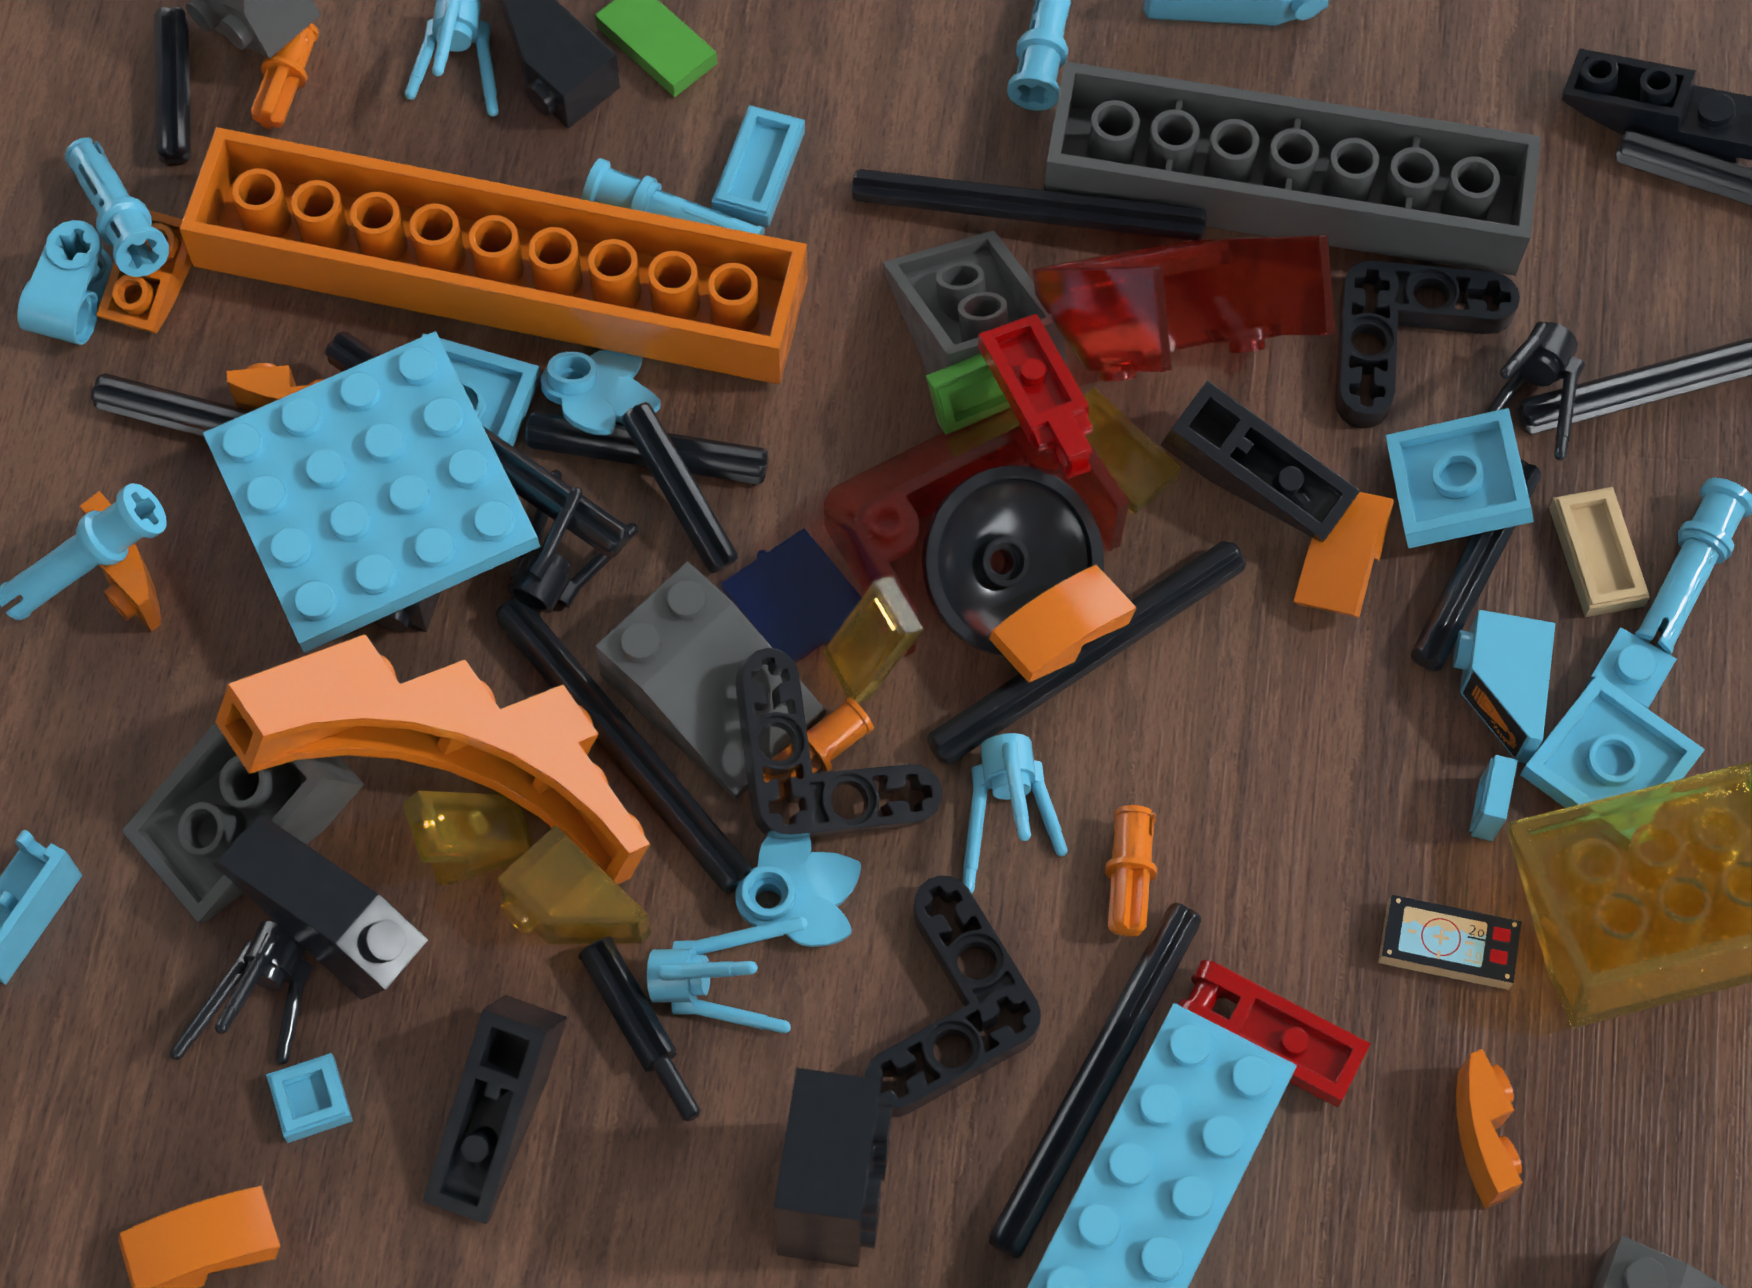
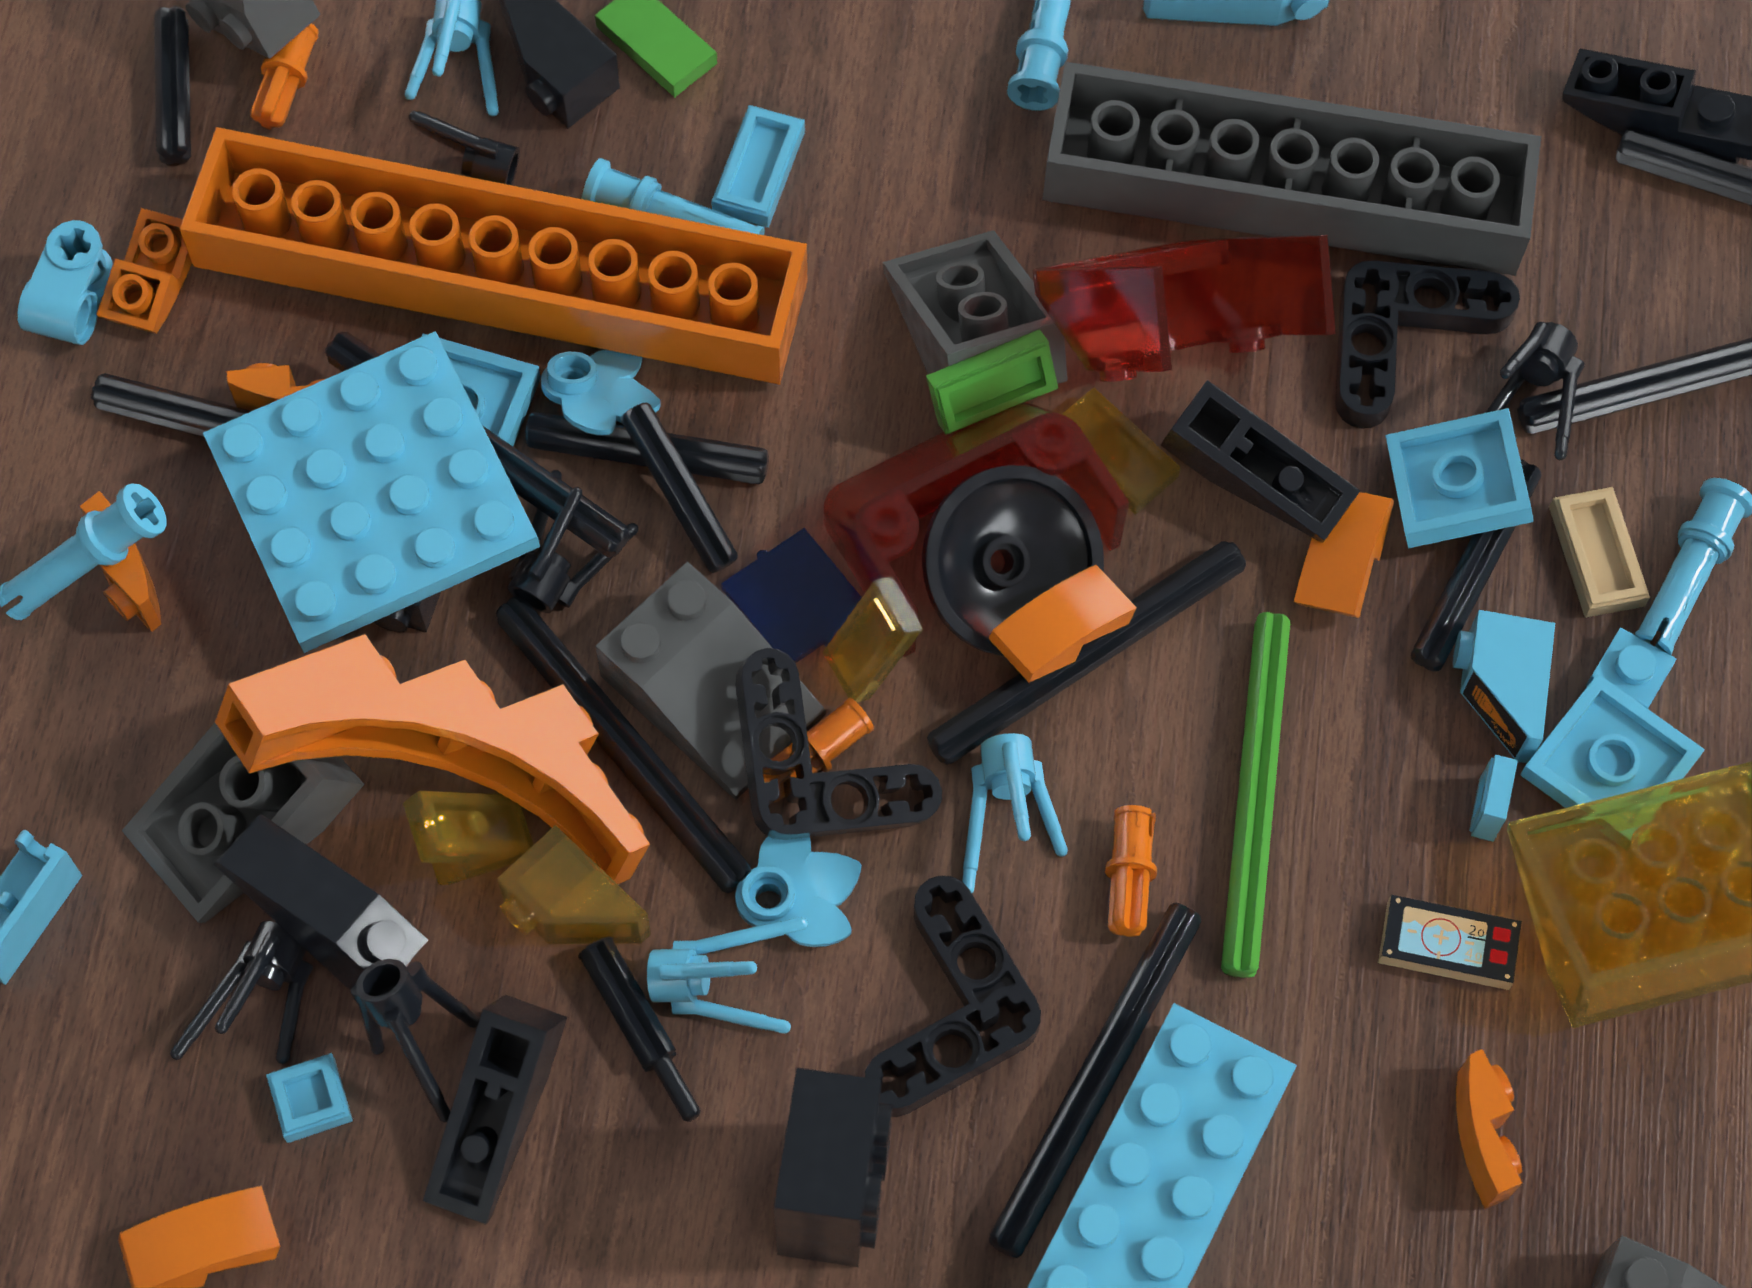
(120, 218): medium azure pin -> none
(392, 998): none -> black plant
(482, 157): none -> black plant
(1029, 205): black axle -> none
(1040, 391): red hinge -> none
(1256, 796): none -> bright green axle
(1321, 1050): red plate -> none

